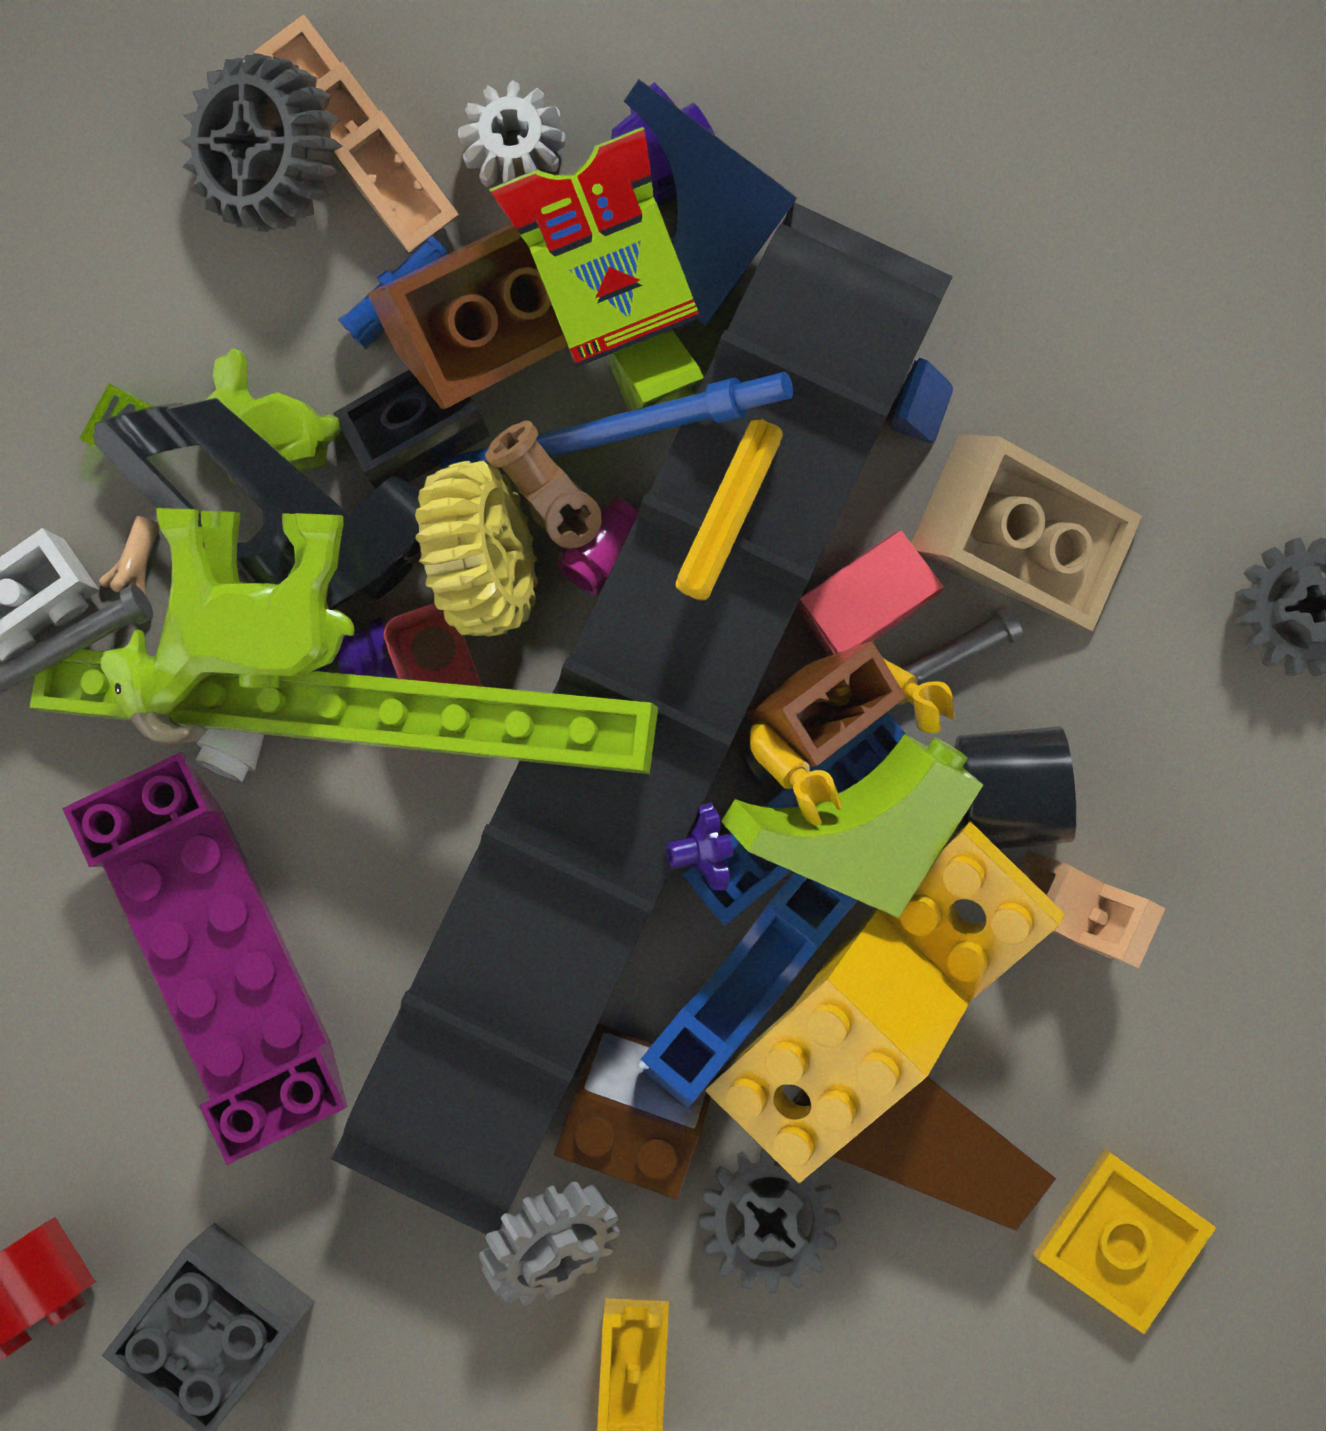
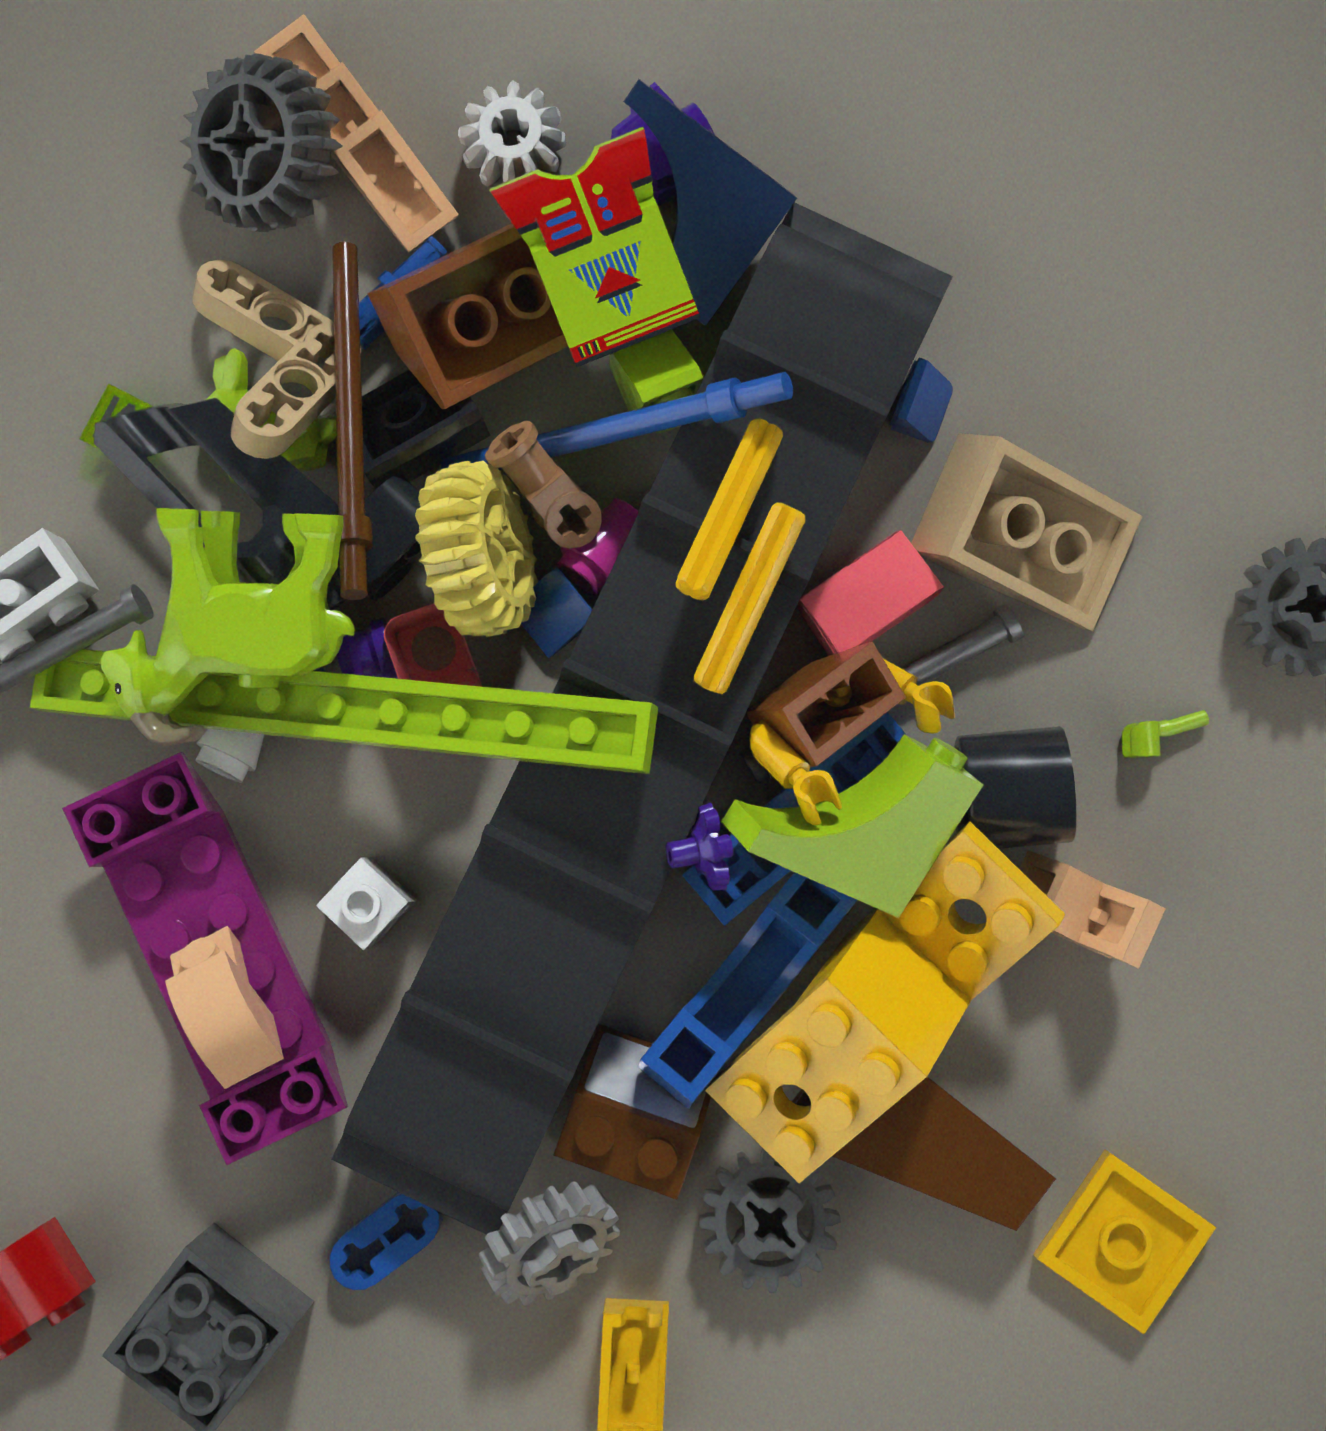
(134, 558): light nougat bar -> none
(221, 1009): none -> light nougat brick
(224, 296): none -> tan beam
(357, 527): none -> reddish brown bar
(366, 902): none -> white brick
(395, 1250): none -> blue beam
(557, 613): none -> blue slope
(749, 598): none -> yellow axle
(1143, 738): none -> lime hand

